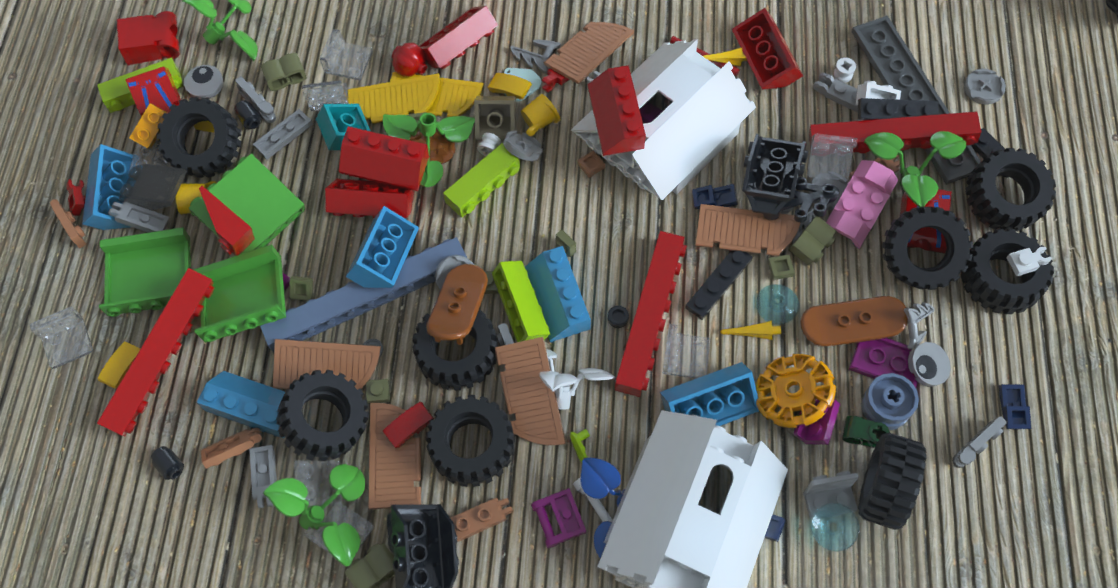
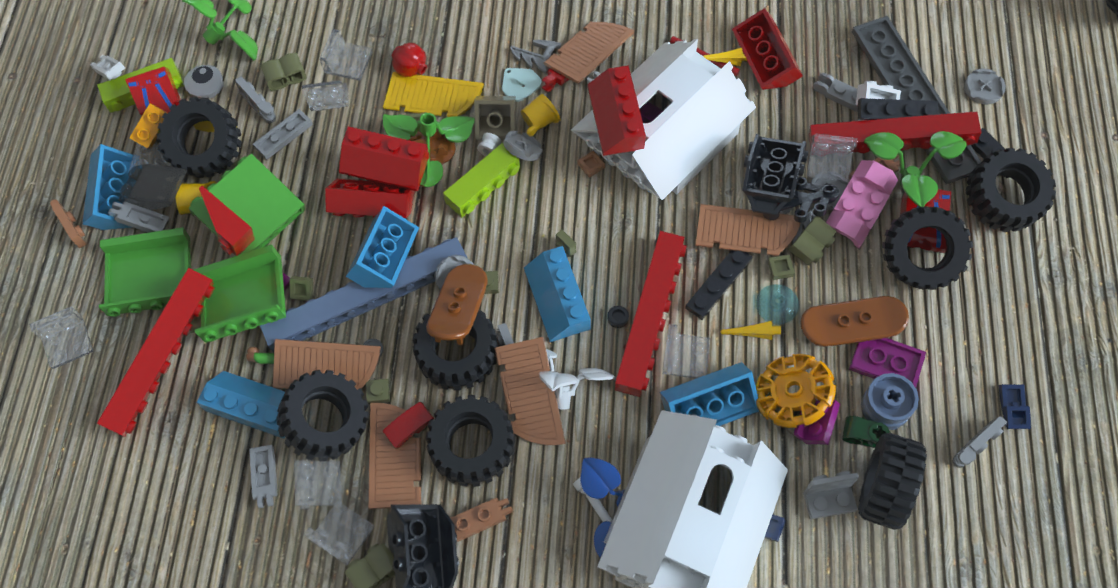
(76, 199): red plate -> none
(108, 67): none -> white hinge
(118, 365): yellow slope -> none
(148, 37): red piece -> none
(167, 463): black brick -> none
(230, 447): nougat hinge -> none
(247, 115): black brick -> none
(262, 358): none -> bright green arm
(289, 499): bright green plant -> none
(335, 119): teal slope -> none
(396, 97): yellow piece -> none
(458, 36): slope -> none
(510, 85): yellow slope -> none
(520, 301): lime brick -> none
(565, 514): magenta plate -> none
(577, 444): lime bar -> none
(720, 196): dark blue slope -> none
(840, 72): white wheel -> none
(846, 531): clear light blue dish -> none
(914, 316): light grey piece -> none
(929, 364): light grey tile -> none
(992, 290): black tyre -> none
(1026, 261): white plate -> none

